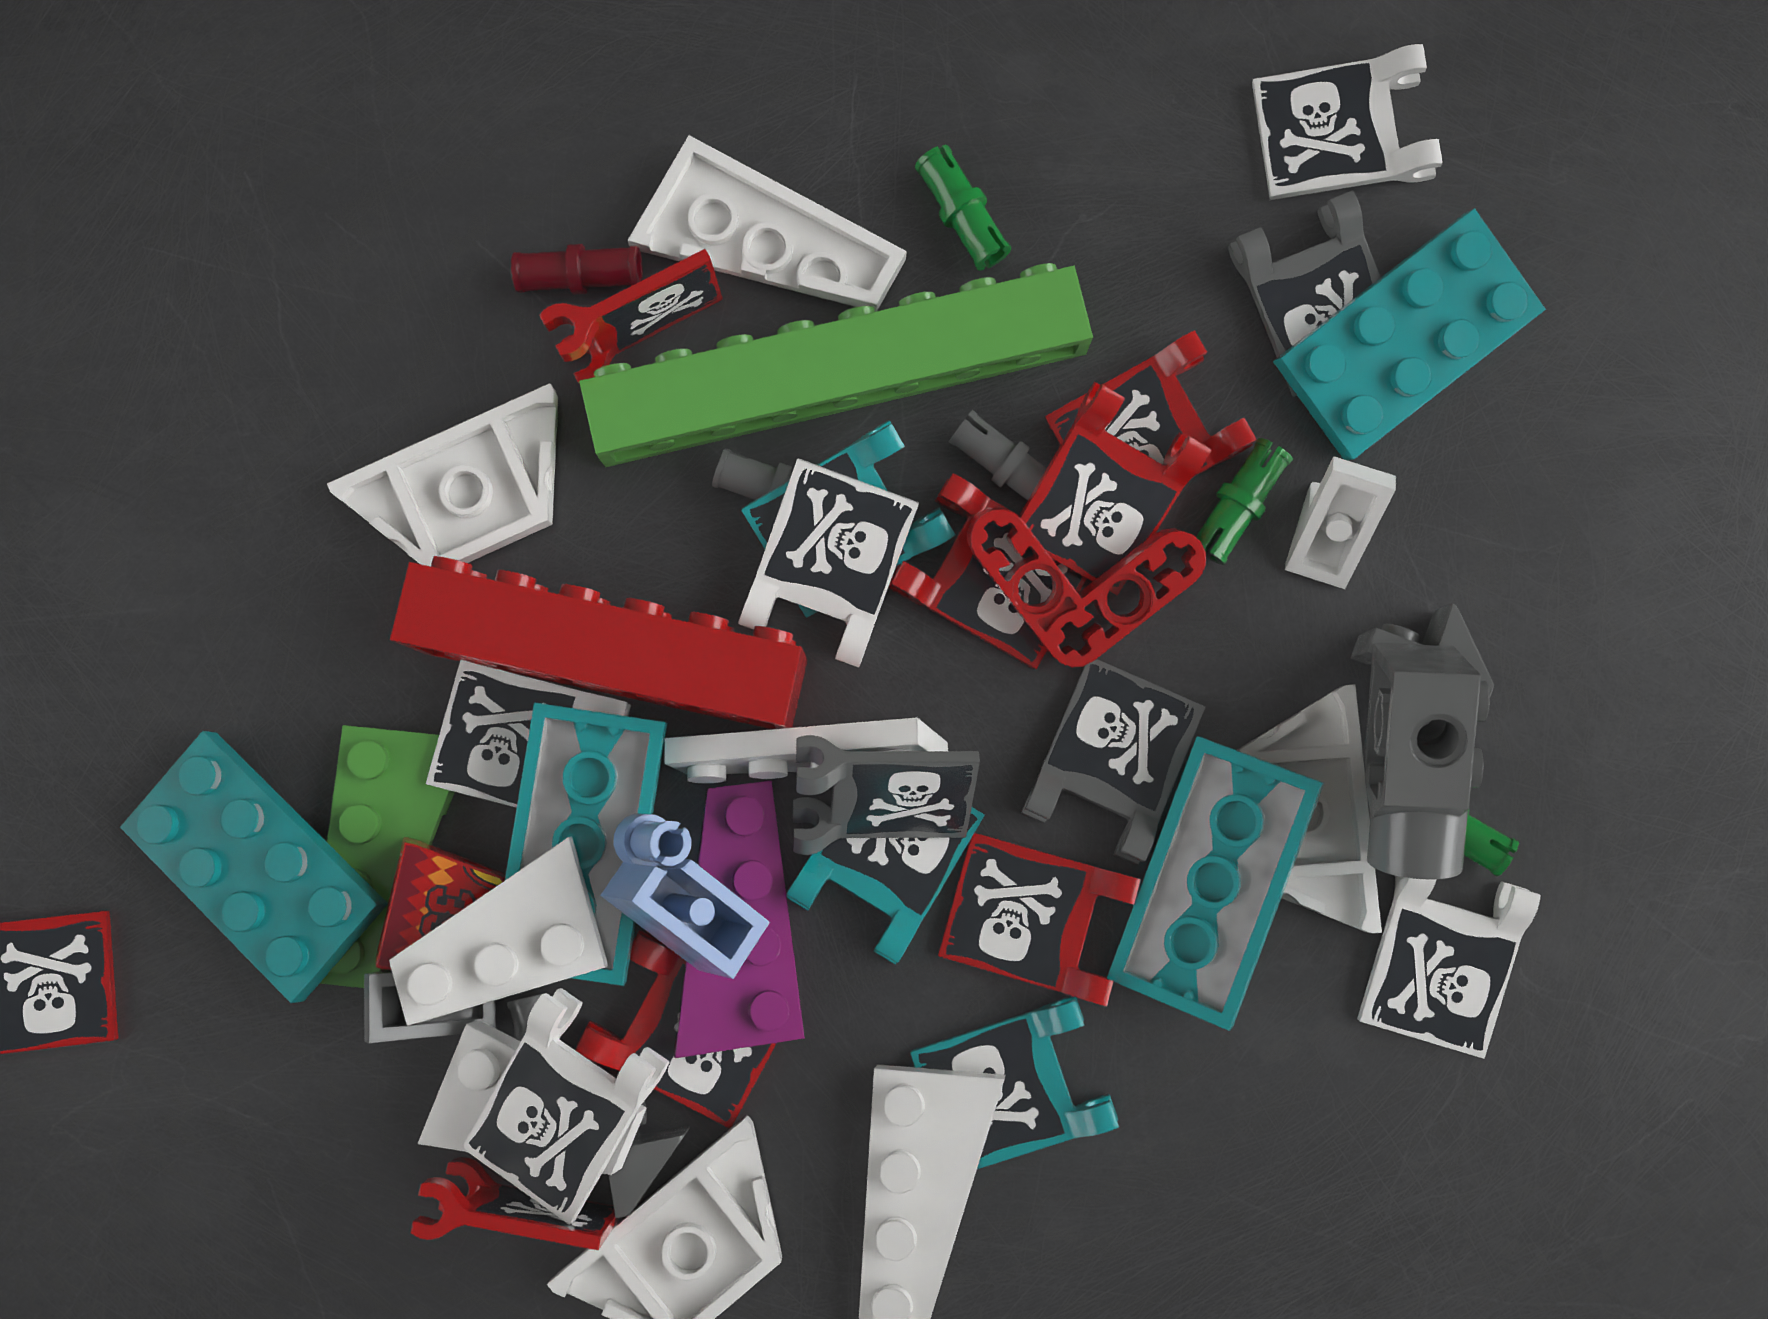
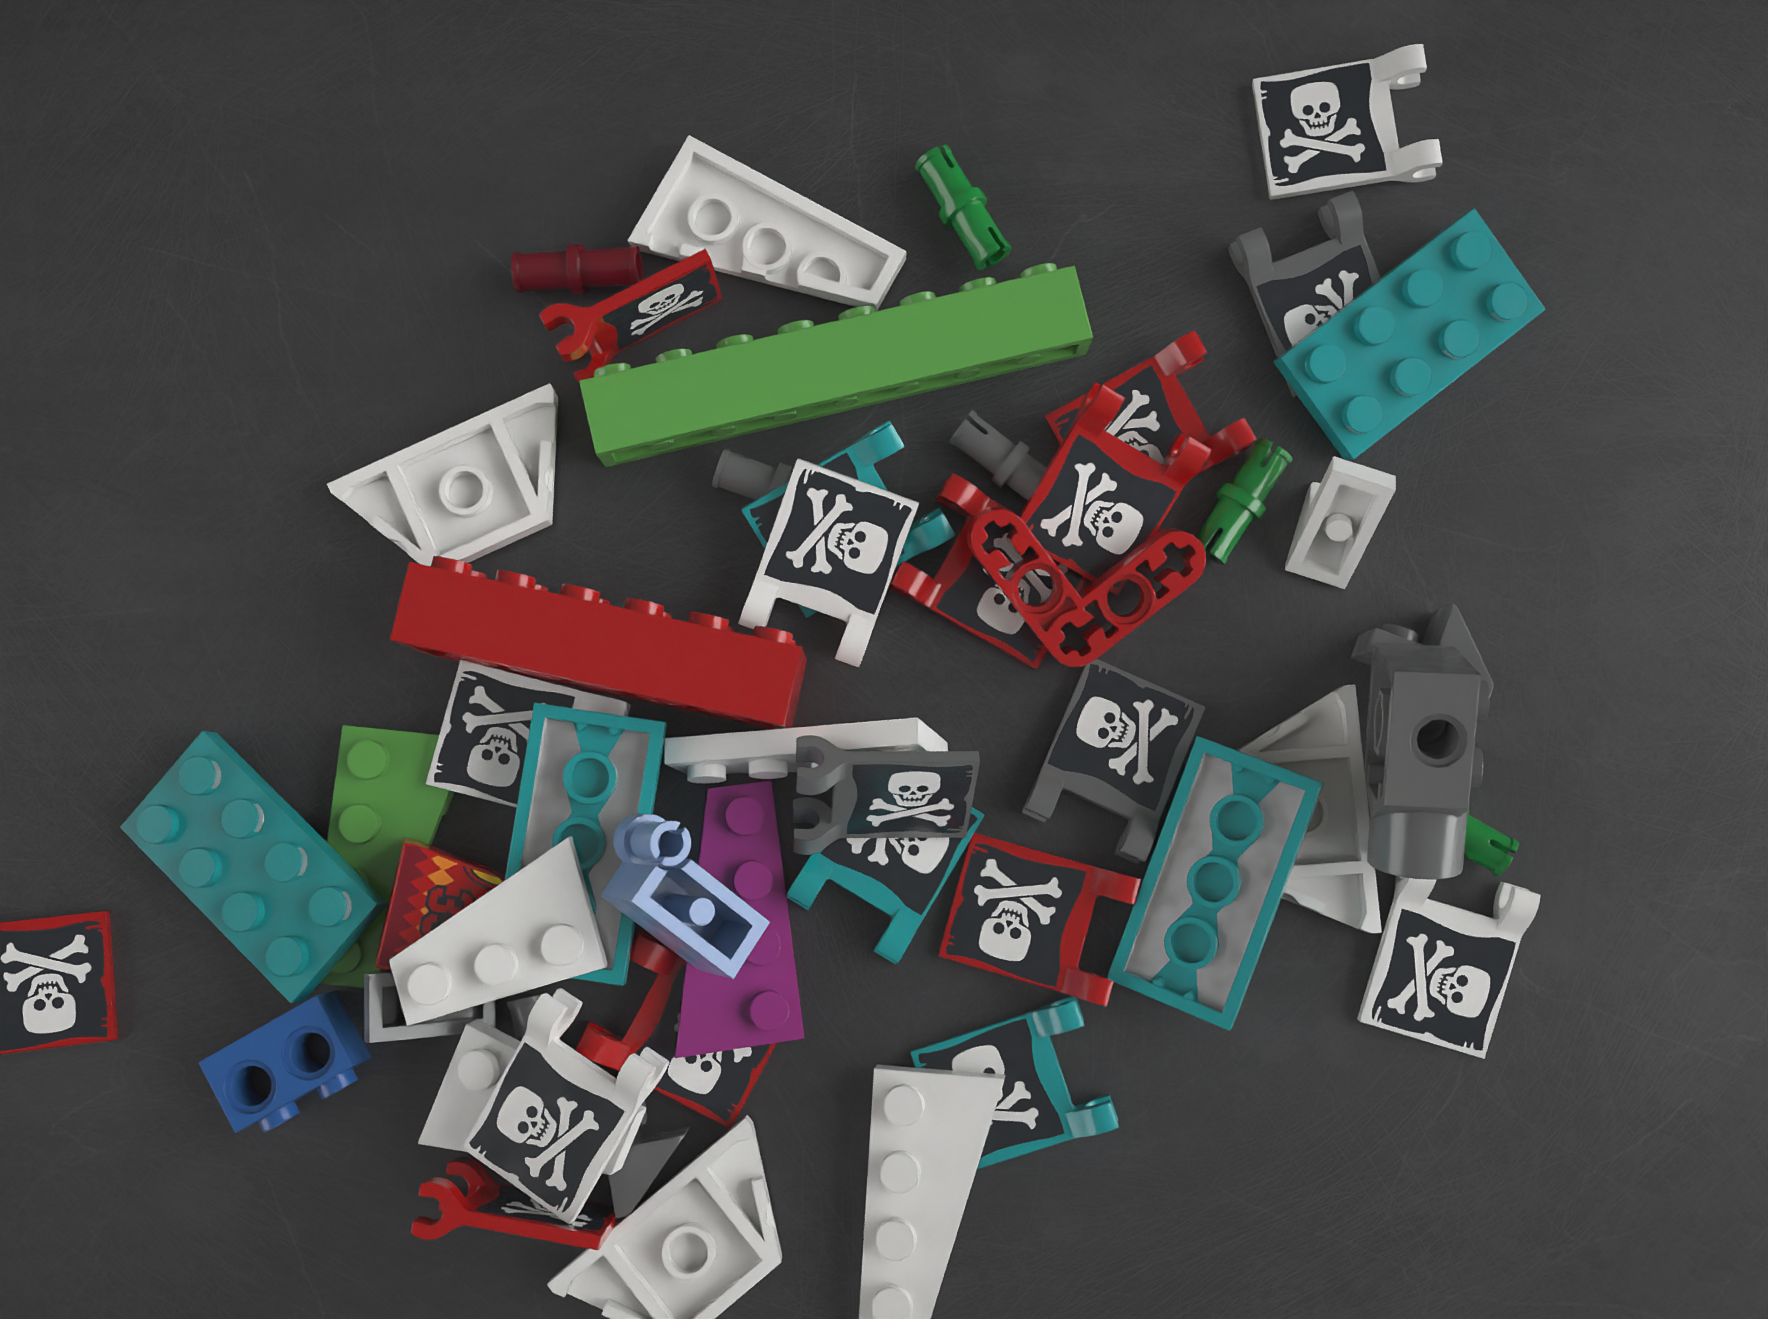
(284, 1055): none -> blue brick

